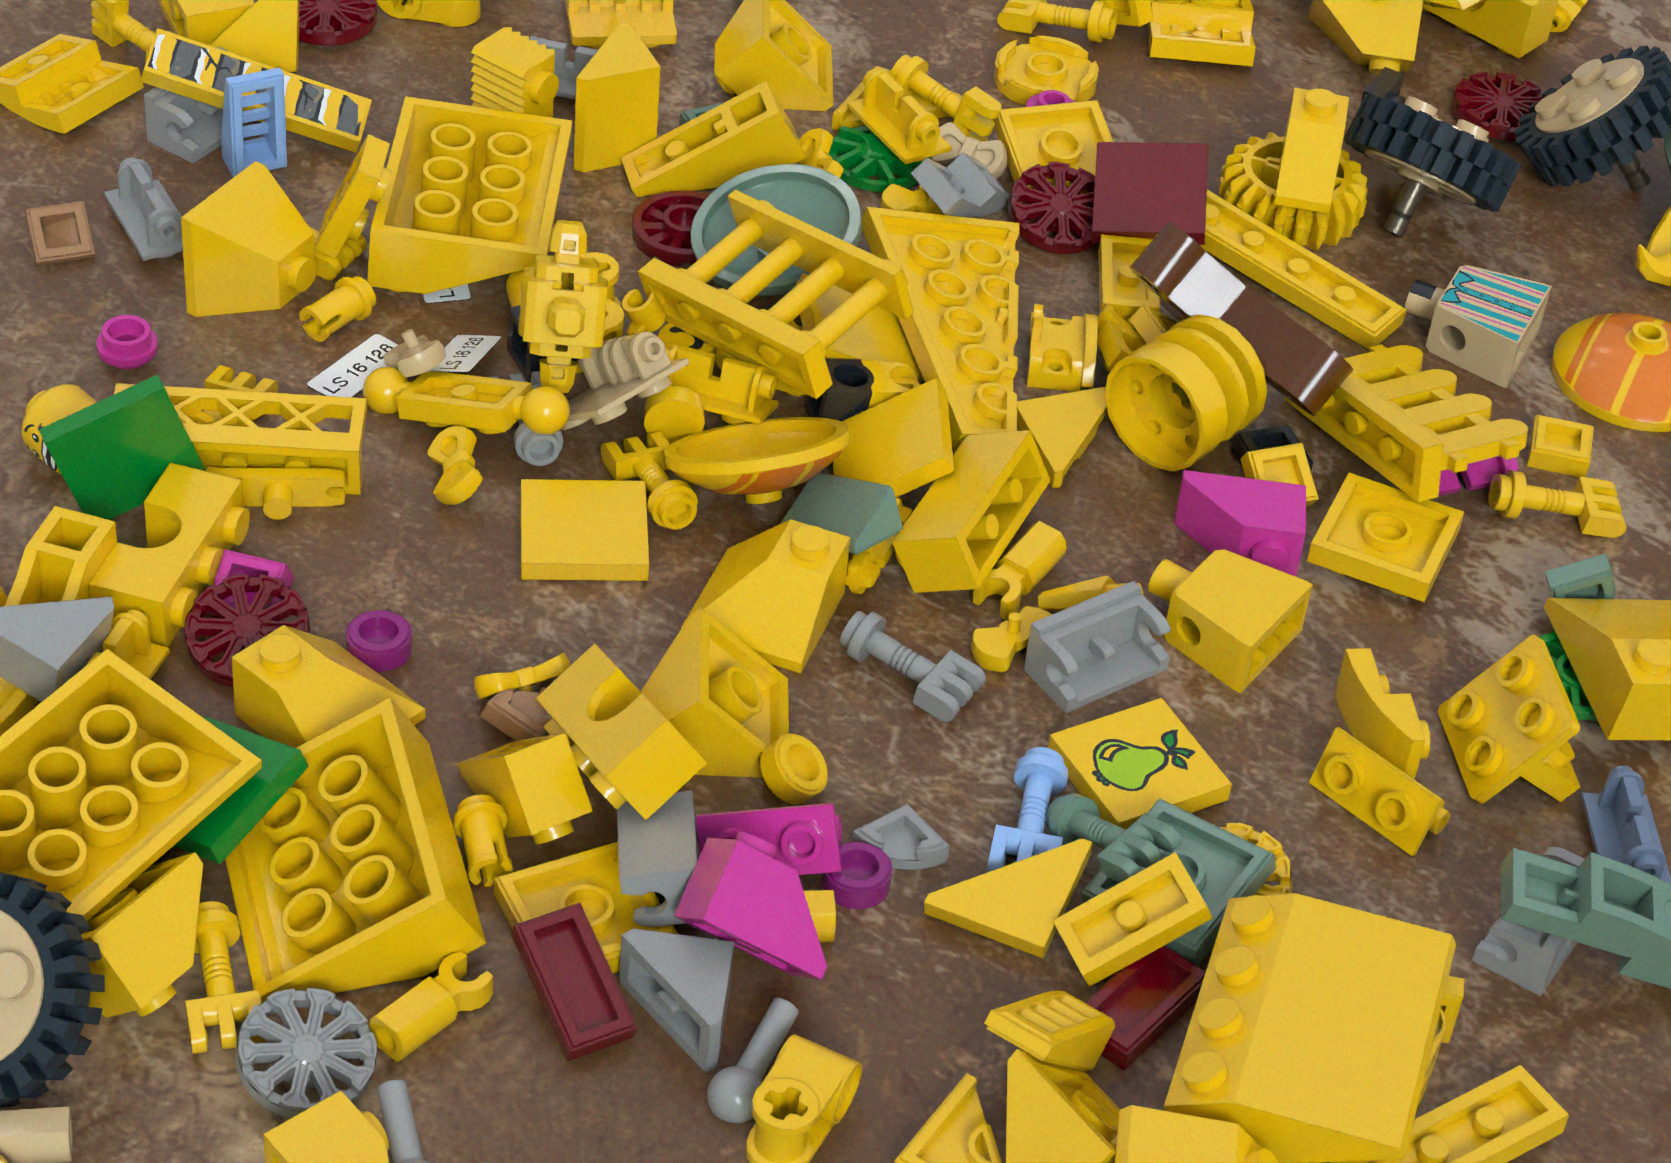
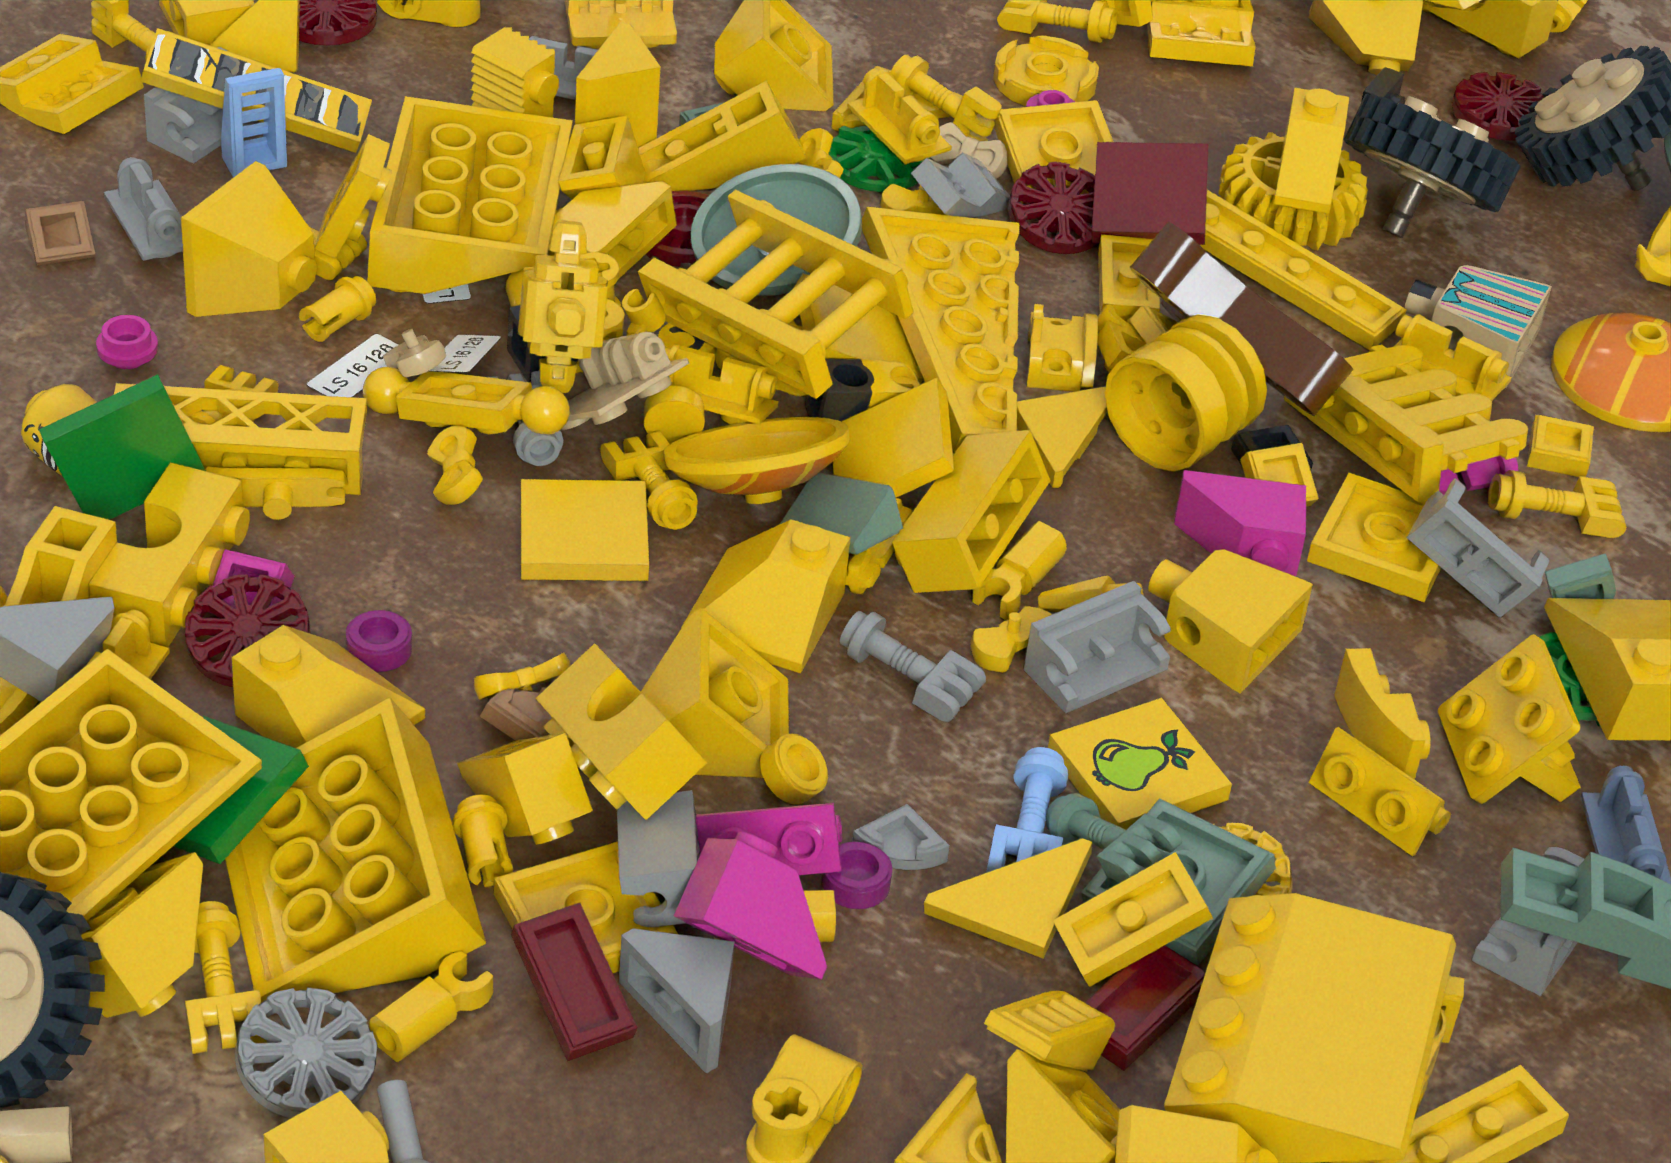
(601, 157): none -> yellow slope
(623, 219): none -> yellow slope
(733, 1087): light grey bar -> none
(1474, 553): none -> light grey hinge
(1476, 366): none -> yellow hinge

